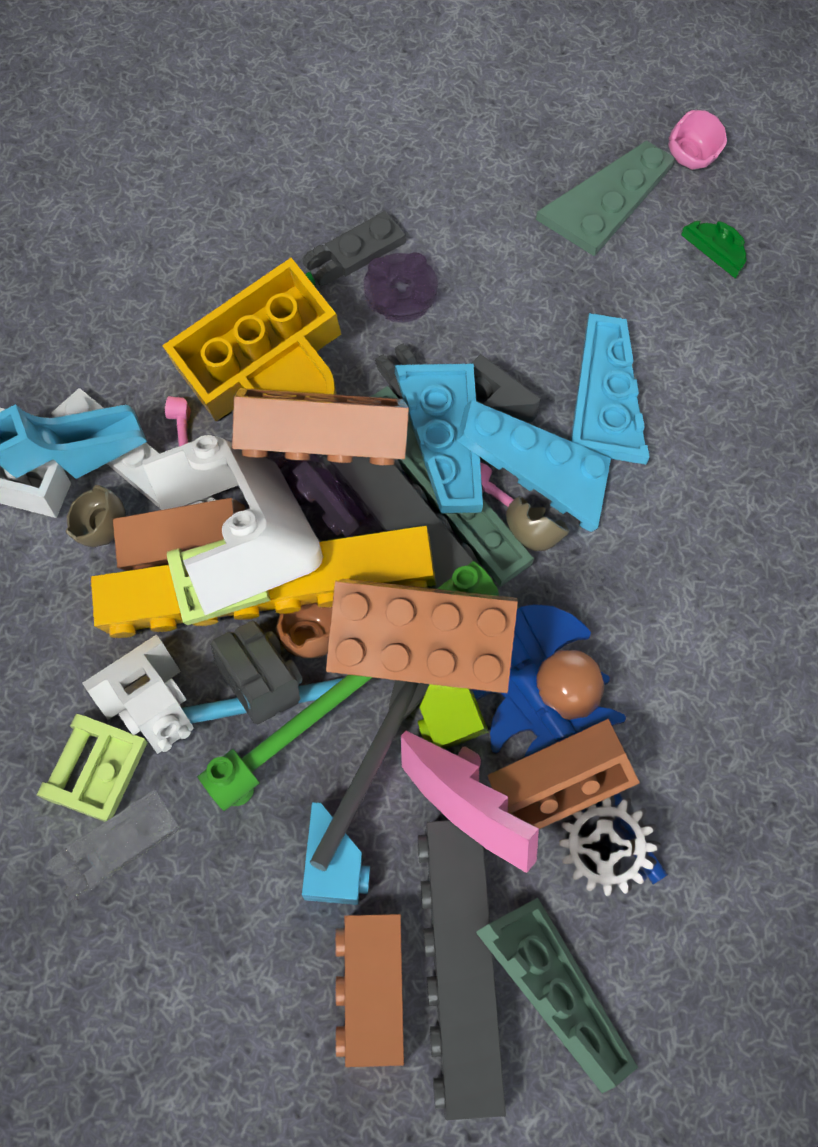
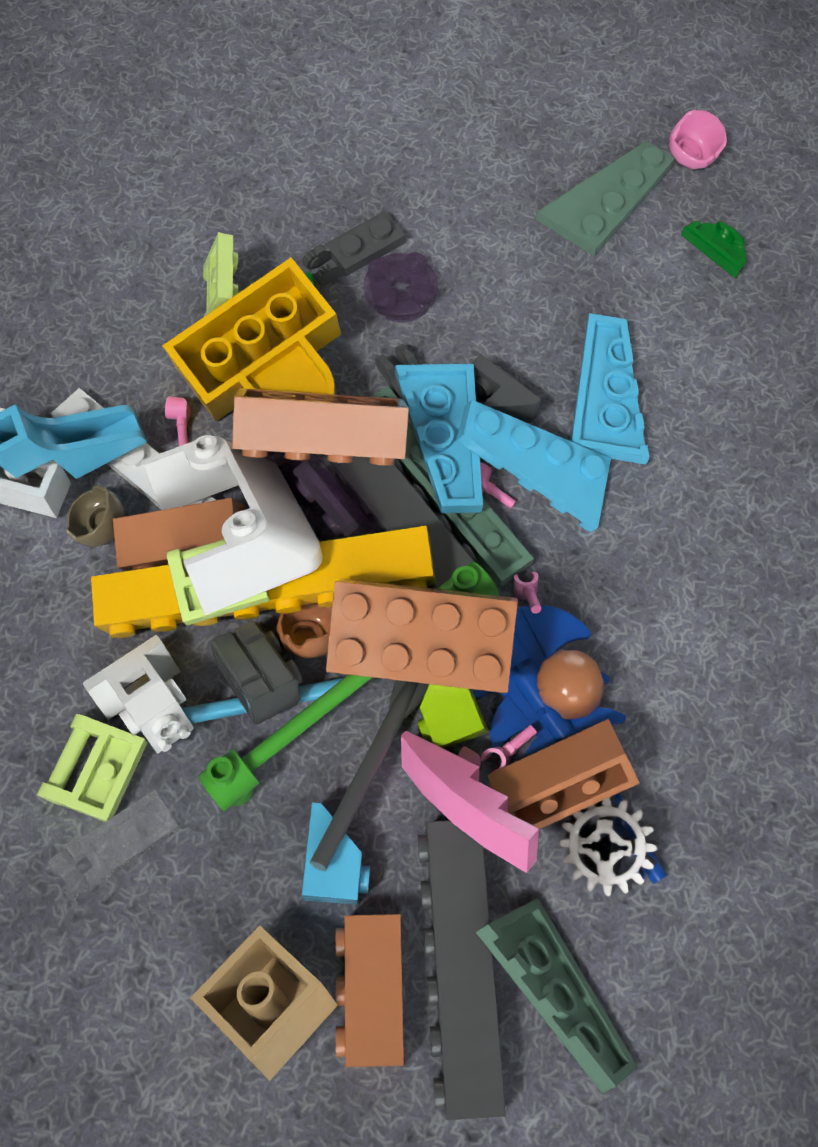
(219, 272): none -> yellowish green plate
(265, 1002): none -> tan brick
(510, 747): none -> bright pink hand
(528, 591): none -> bright pink hand
(532, 527): dark tan hair -> none

